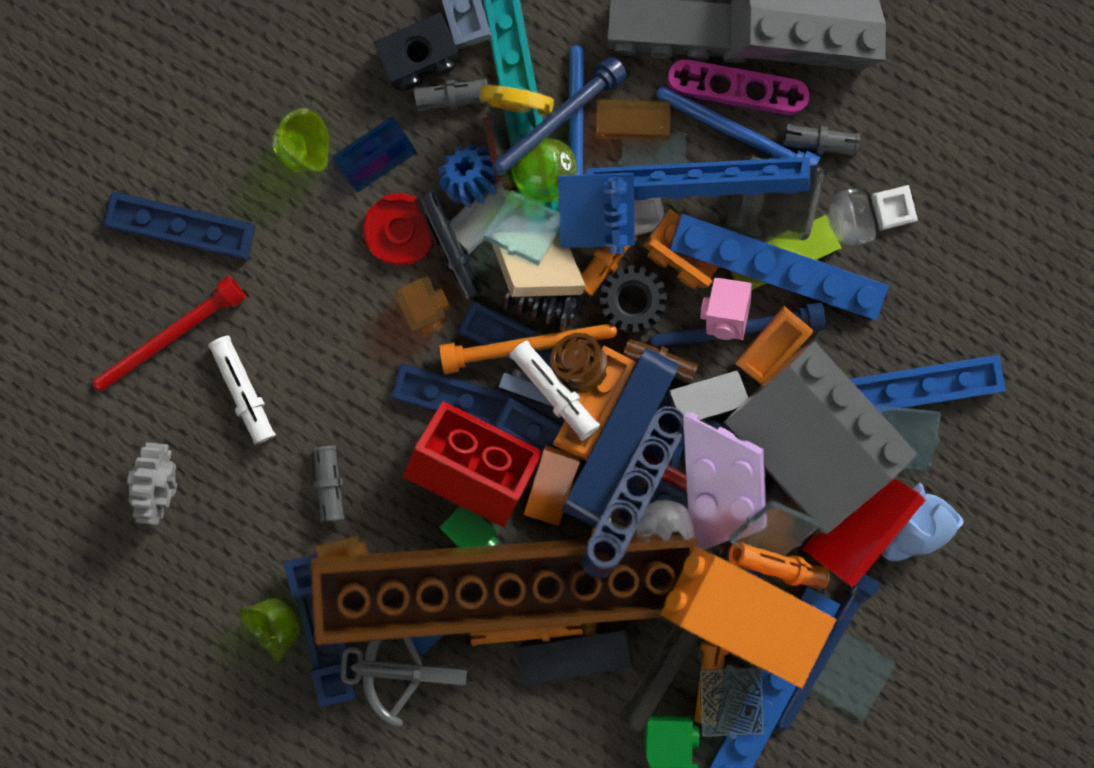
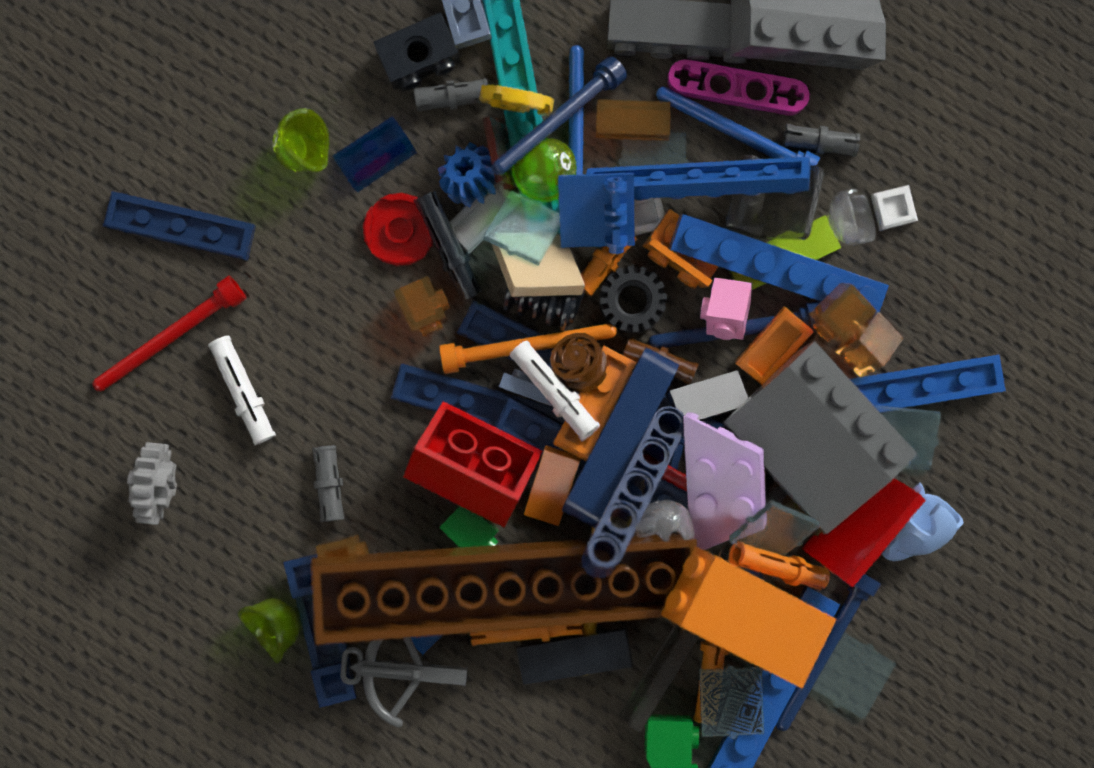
(842, 314): none -> clear orange brick
(875, 346): none -> clear orange brick

